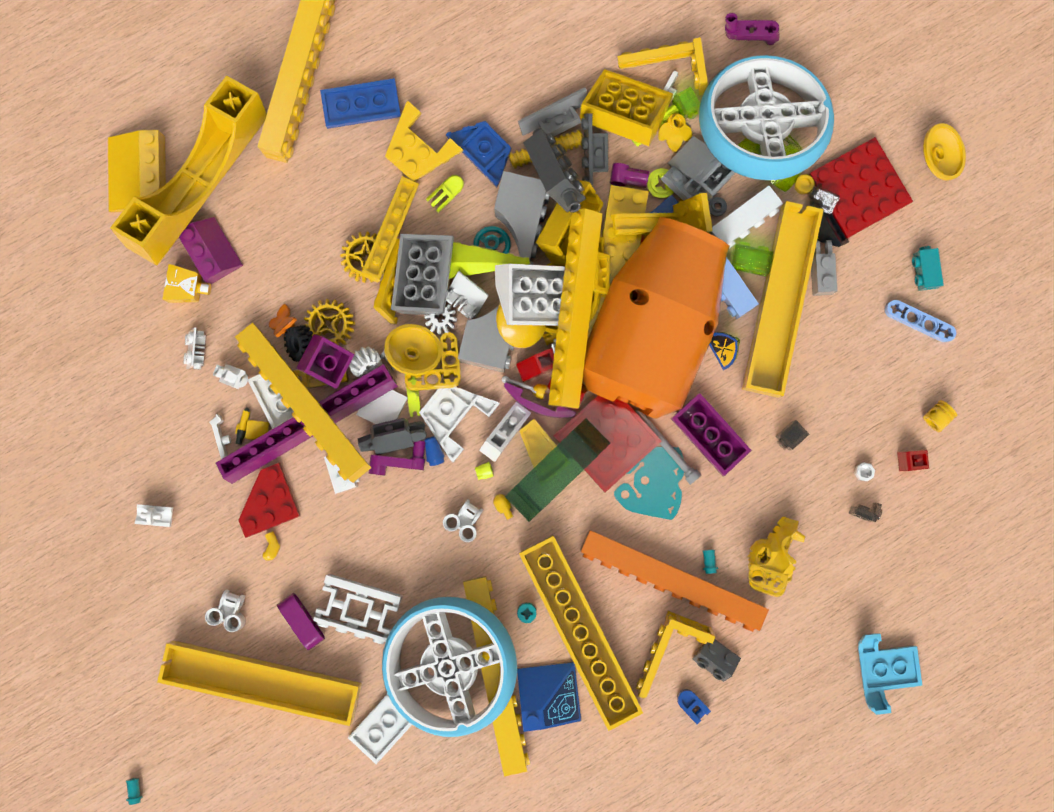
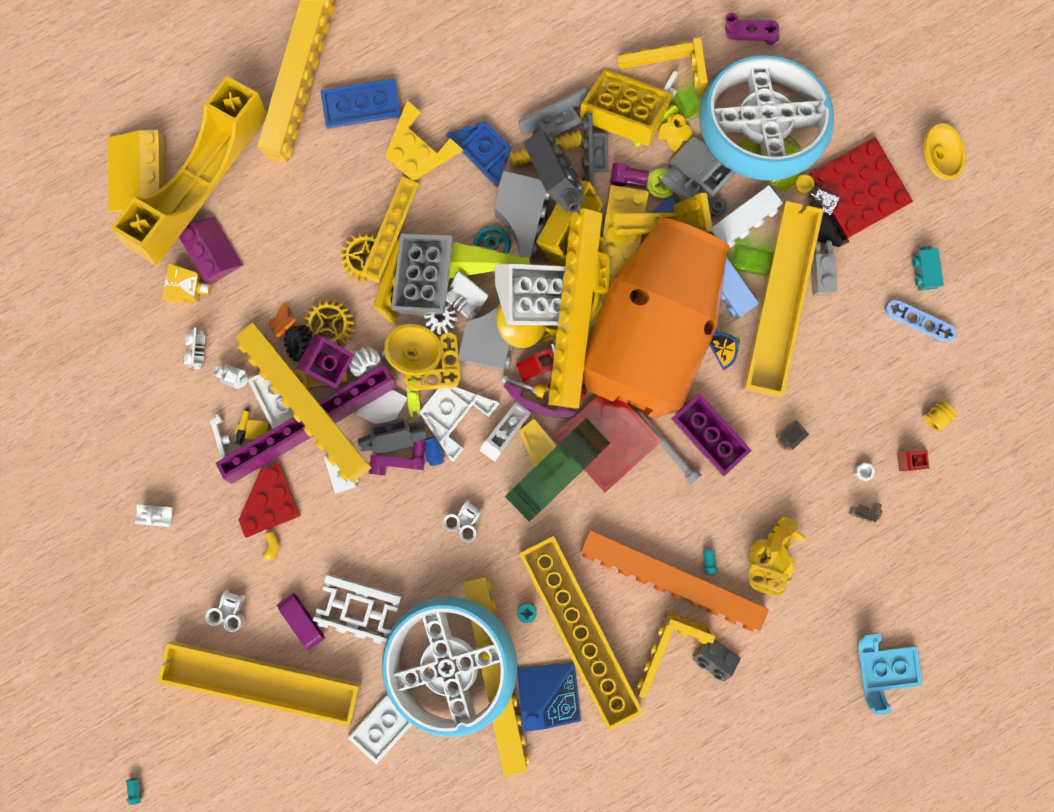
(450, 187): neon yellow arm -> none
(484, 471): neon yellow hose -> none
(503, 505): yellow cylinder -> none
(657, 493): teal piece -> none
(688, 700): blue plate -> none

